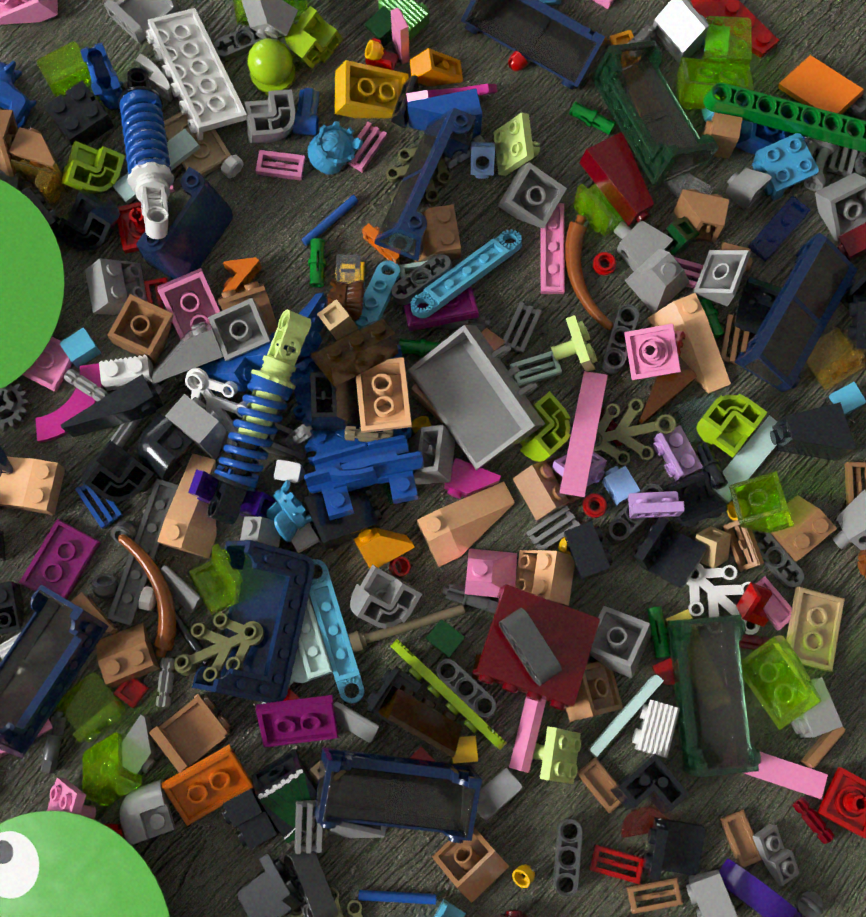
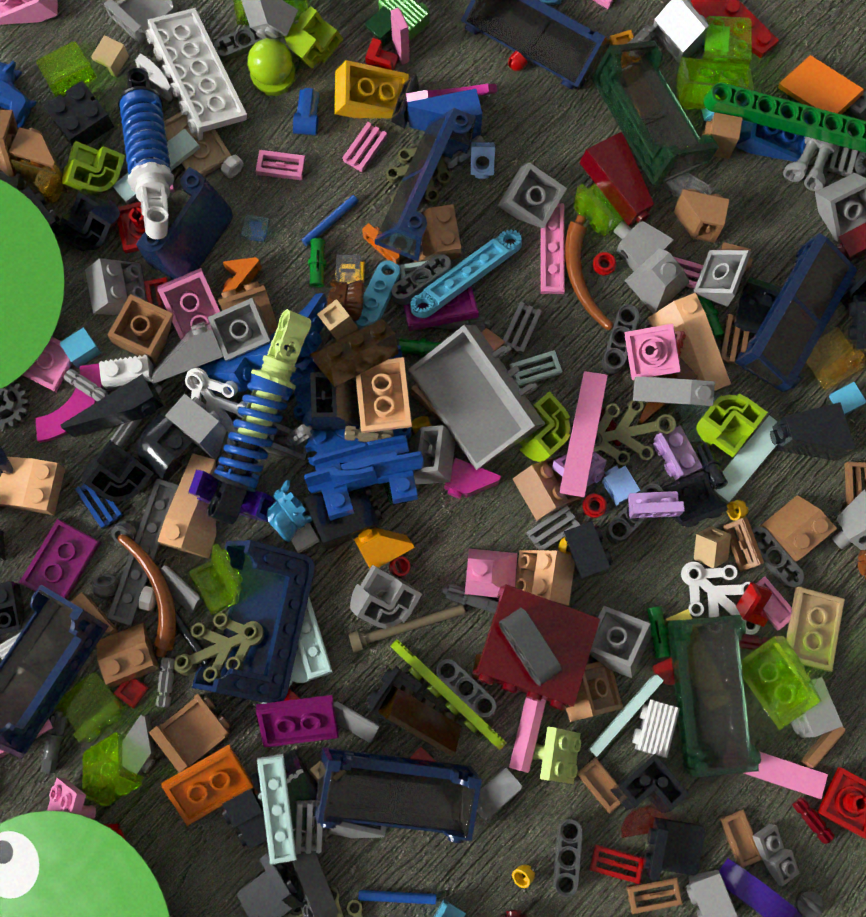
(103, 76): blue animal -> none
(110, 54): none -> tan panel
(146, 813): light grey brick -> none
(255, 228): none -> clear light blue tile
(260, 530): light grey slope -> none
(271, 118): light grey brick -> none
(276, 809): none -> light aqua tile
(289, 471): white slope -> none
(333, 148): dark azure hair -> none
(335, 634): medium azure plate -> none
(374, 50): yellow hinge -> none
(436, 68): light orange slope -> none
(445, 638): dark green panel -> none
(460, 524): light nougat wedge -> none
(466, 750): yellow tile -> none
(471, 864): medium nougat slope -> none
(514, 144): yellowish green plate -> none
(577, 345): yellowish green plate -> none
(592, 118): green pin -> none
(669, 553): black bracket -> none
(674, 391): none -> light grey slope
(682, 233): dark green panel -> none
(747, 187): light grey slope -> none
(761, 504): clear neon green slope -> none
(779, 228): clear blue tile -> none
(786, 163): dark azure bracket -> none

